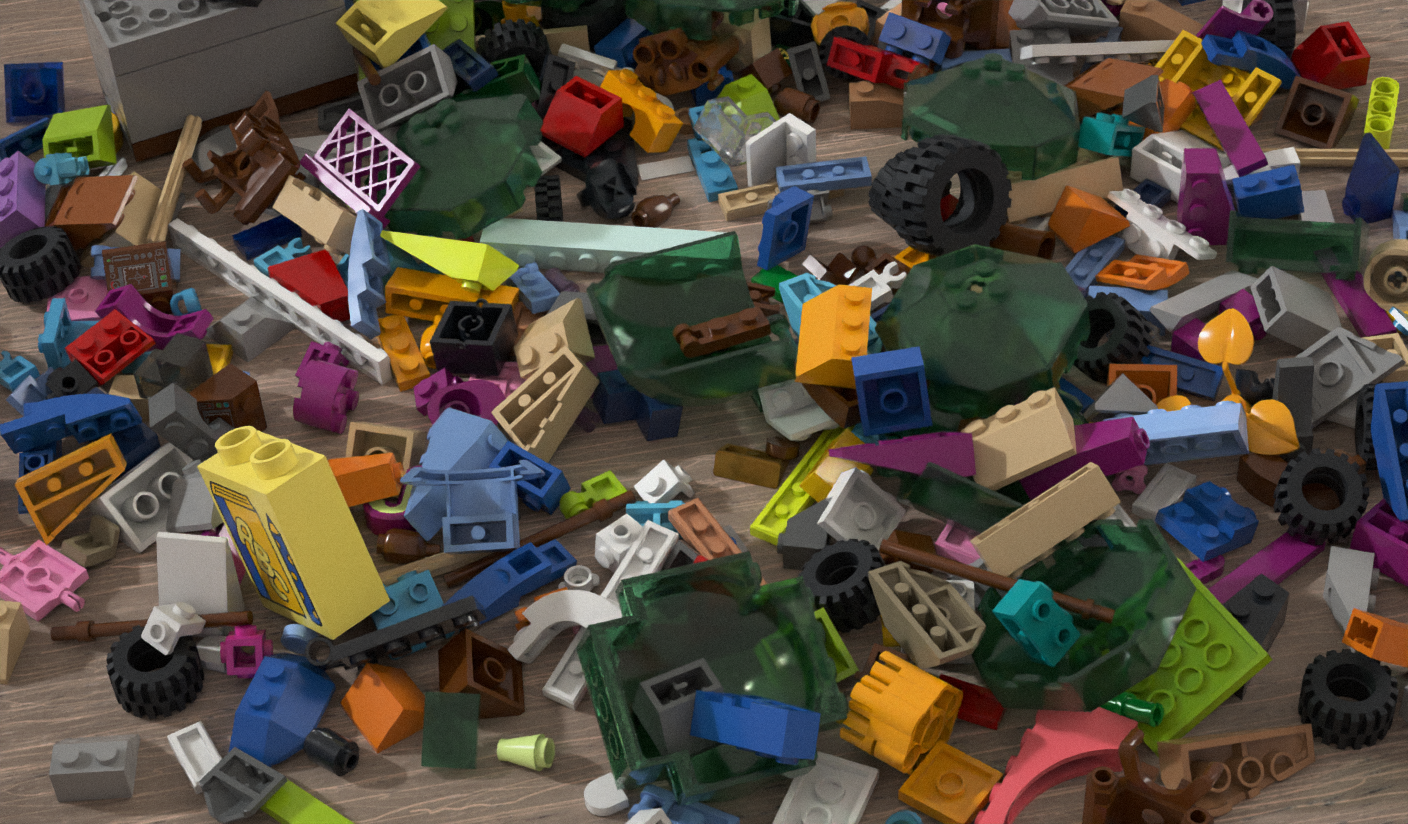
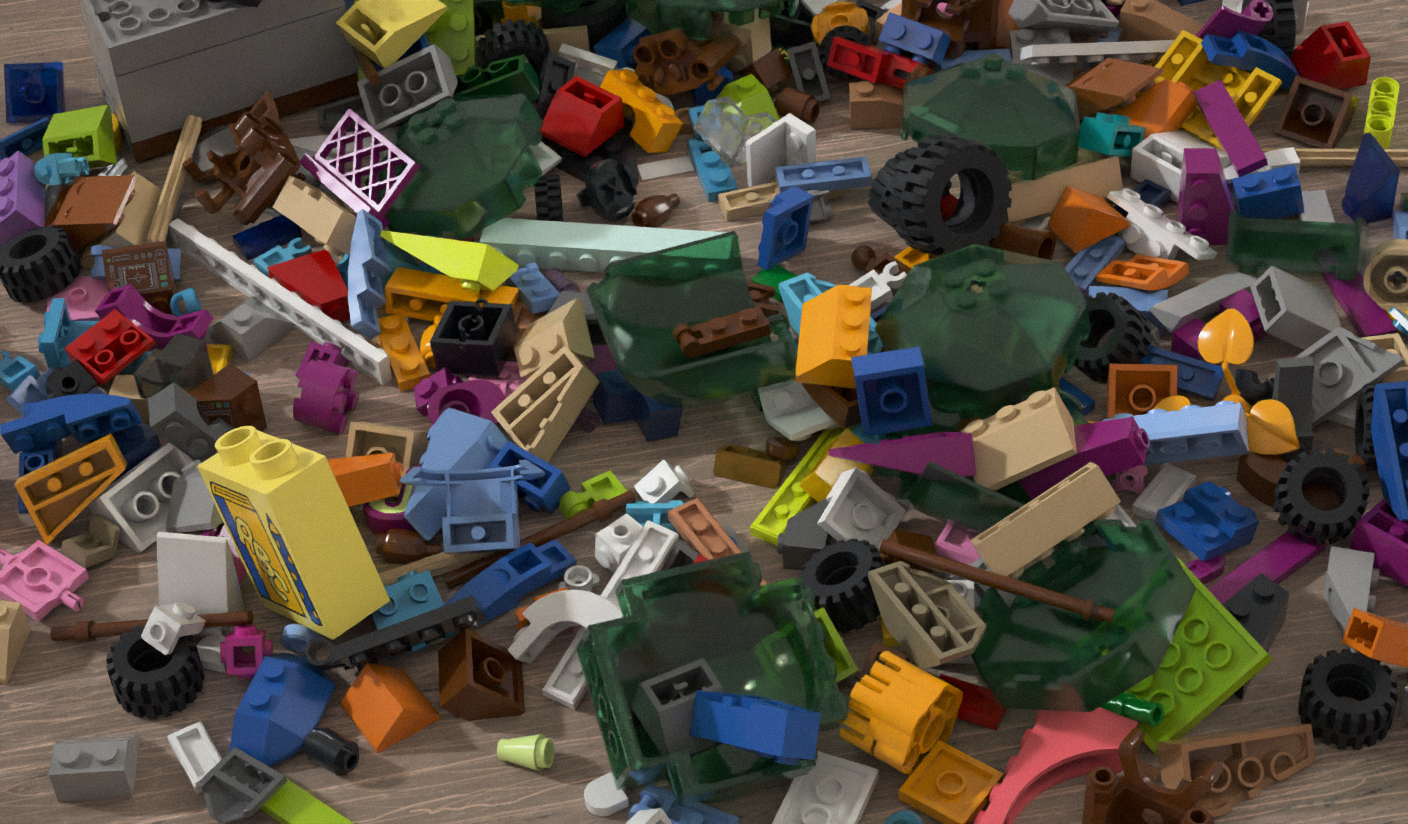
(451, 730): clear green plate -> none
(469, 65): dark blue tile -> none
(838, 272): reddish brown bracket -> none
(1037, 622): teal brick -> none
(1118, 398): light grey slope -> none
(1145, 104): dark grey slope -> none

